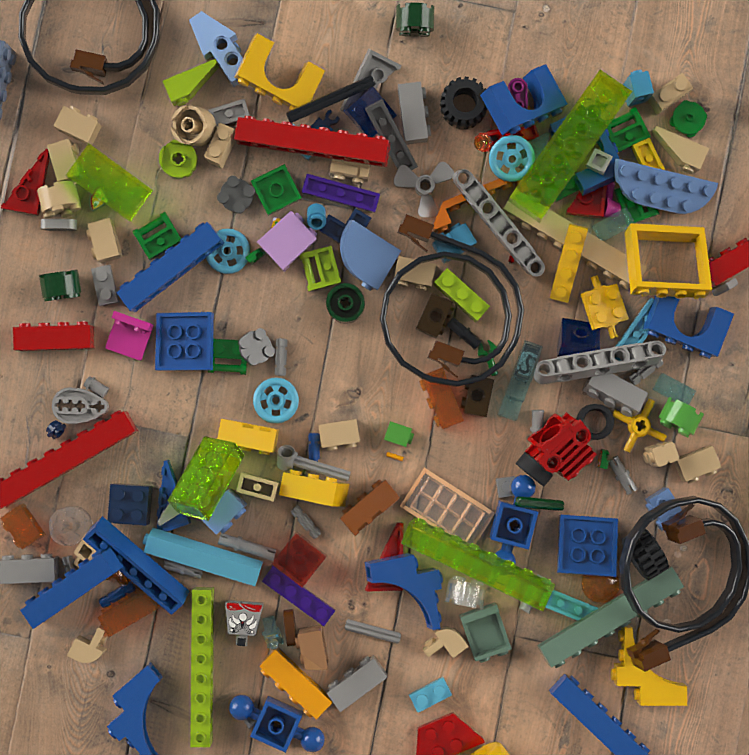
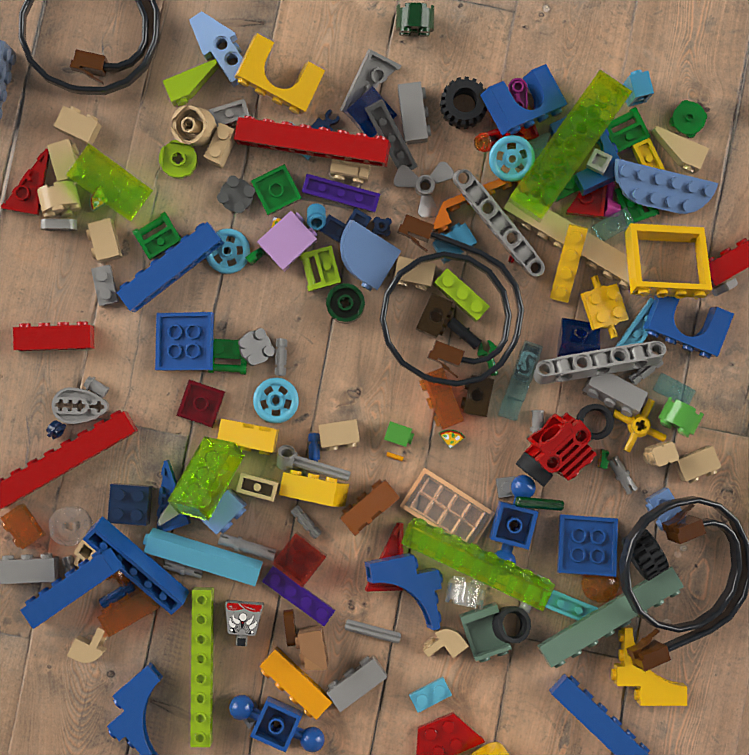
(60, 283): dark green brick -> none
(129, 336): dark pink bracket -> none
(201, 403): none -> dark red tile
(272, 634): clear light blue piece -> none
(330, 99): black axle -> none
(382, 231): none -> dark blue plate
(451, 437): none -> tile
(525, 624): none -> black tyre
(670, 93): tan brick -> none

